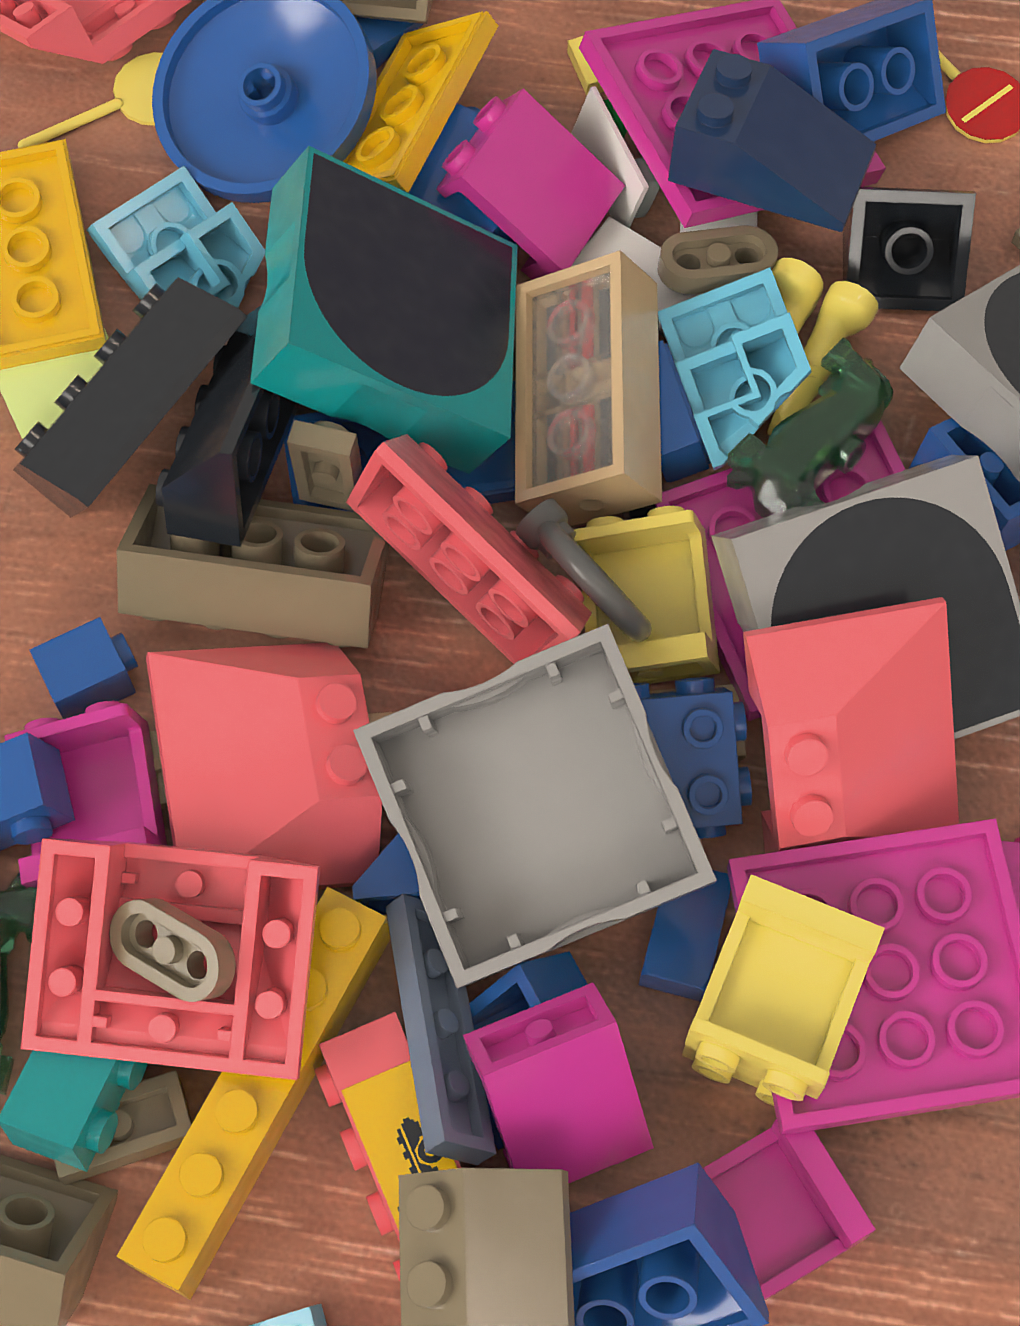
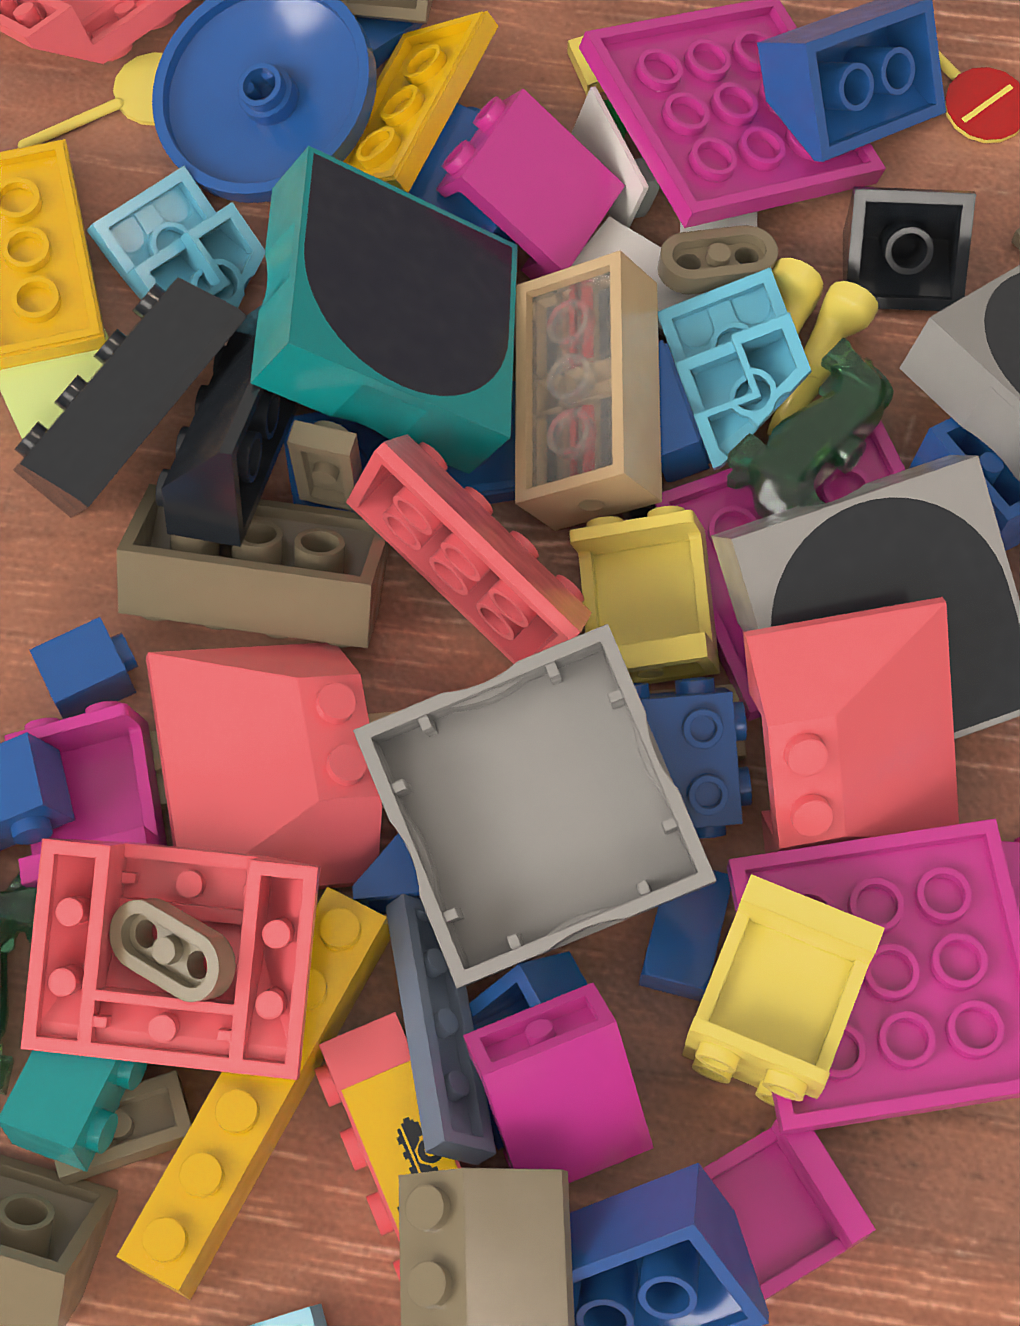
(548, 530): dark grey piece -> none
(768, 144): dark blue slope -> none

